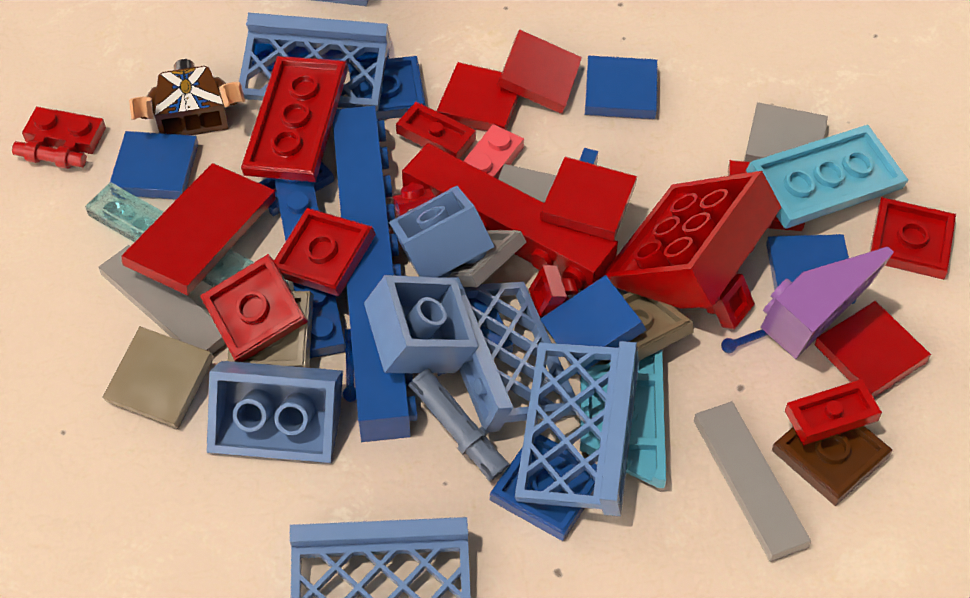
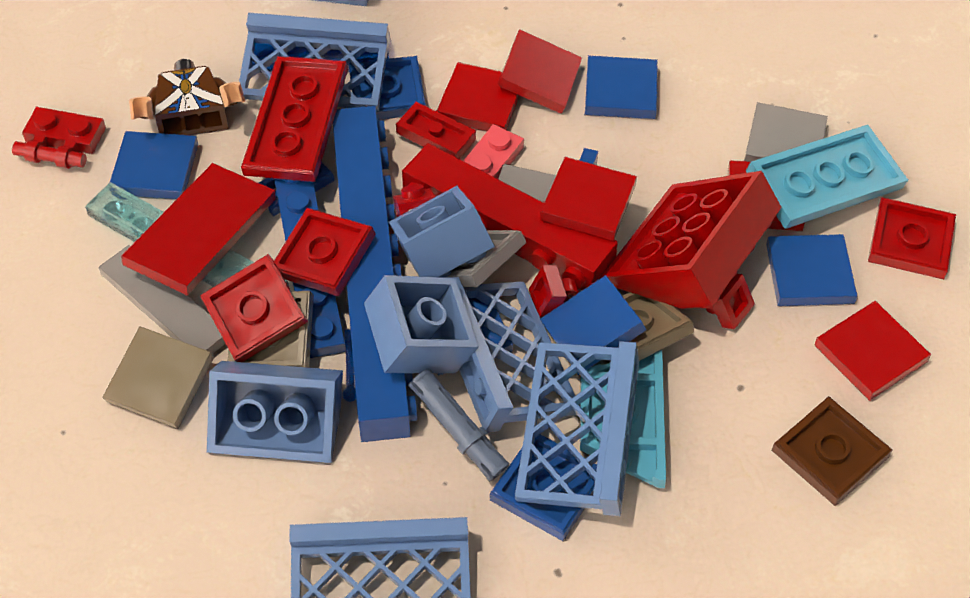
(729, 345): clear blue hinge -> none
(752, 481): light grey tile -> none
(817, 298): medium lavender slope -> none
(833, 411): red plate -> none

